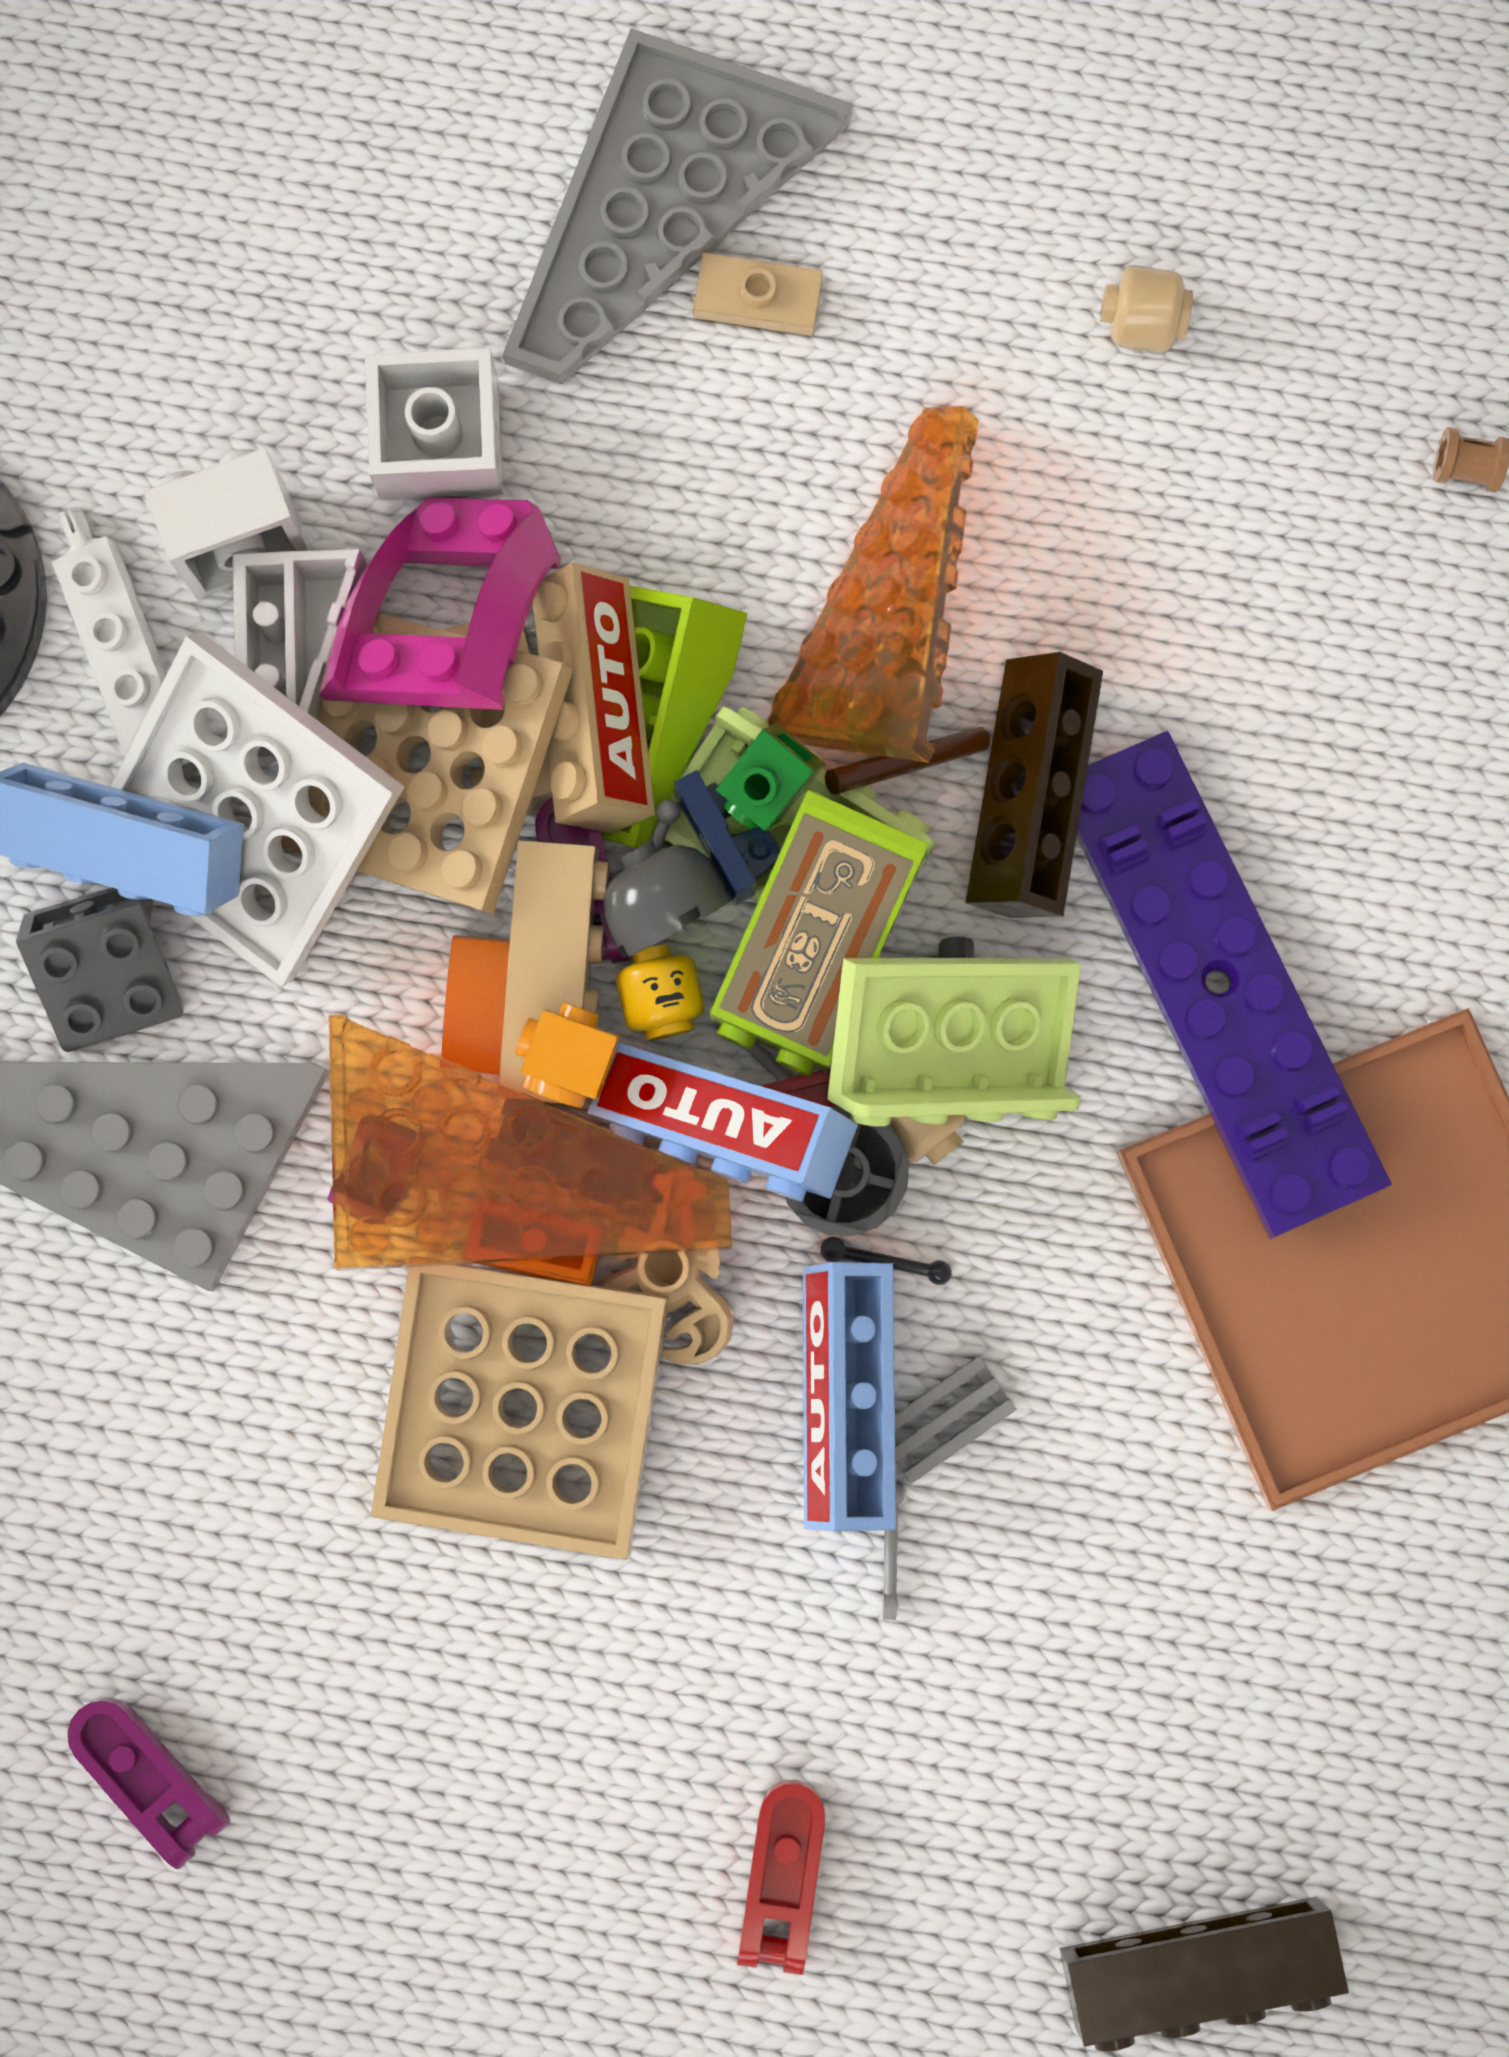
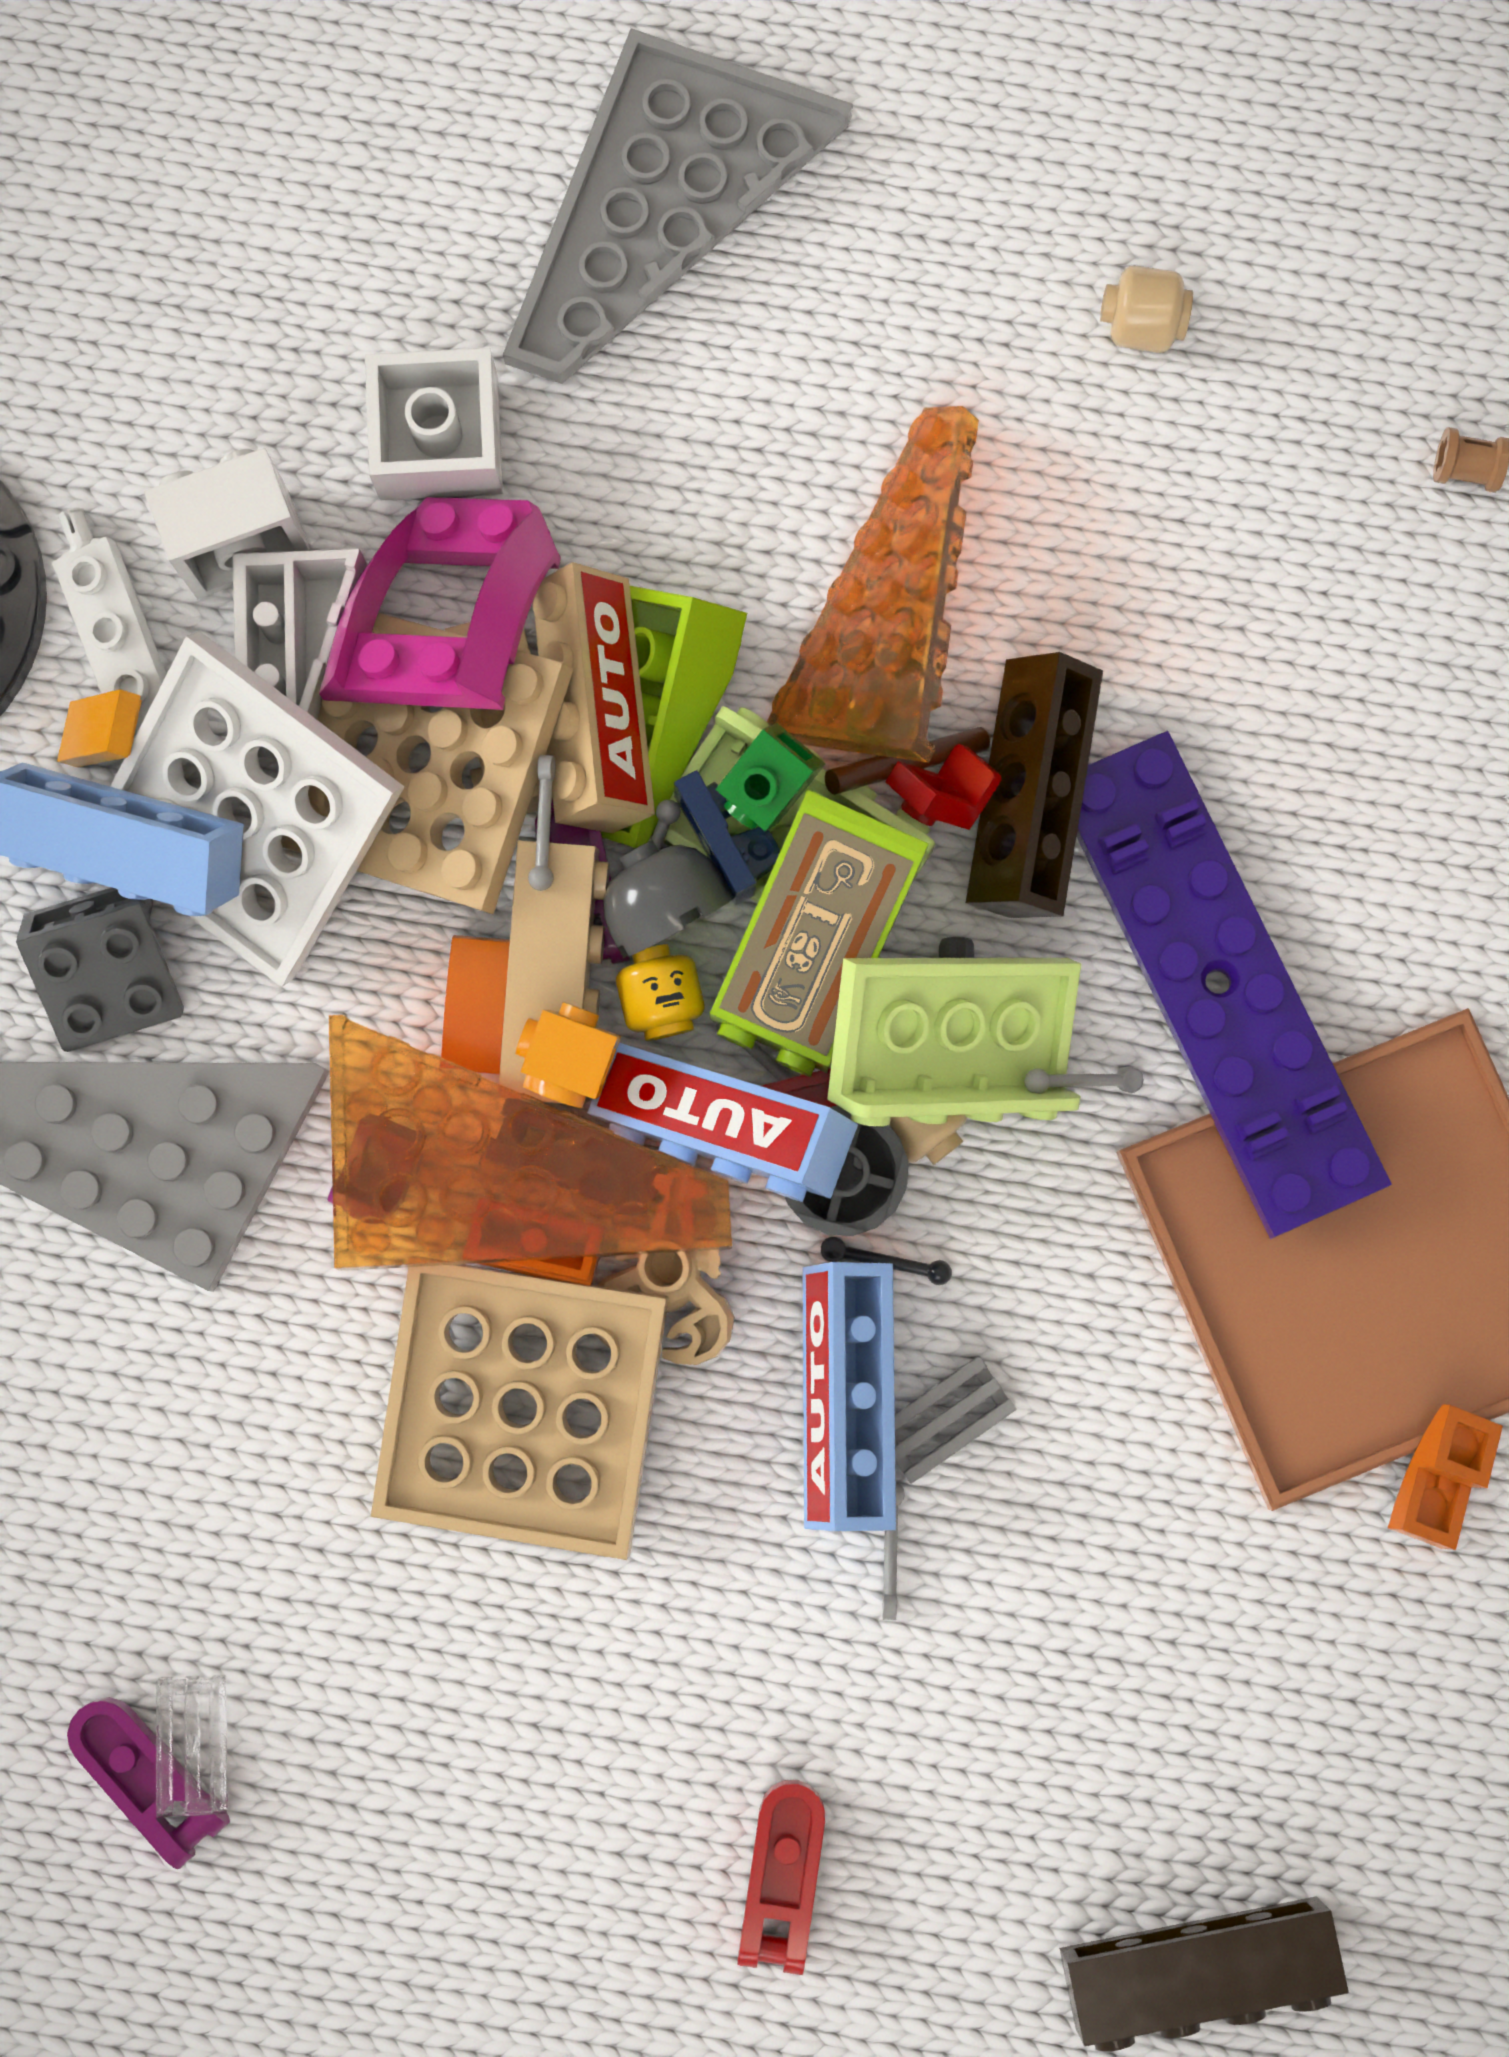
(99, 728): none -> light orange tile
(191, 1688): none -> clear tile
(541, 876): none -> light grey hinge
(757, 294): tan plate -> none
(951, 795): none -> red bracket
(1126, 1079): none -> light grey hinge
(1448, 1462): none -> orange slope

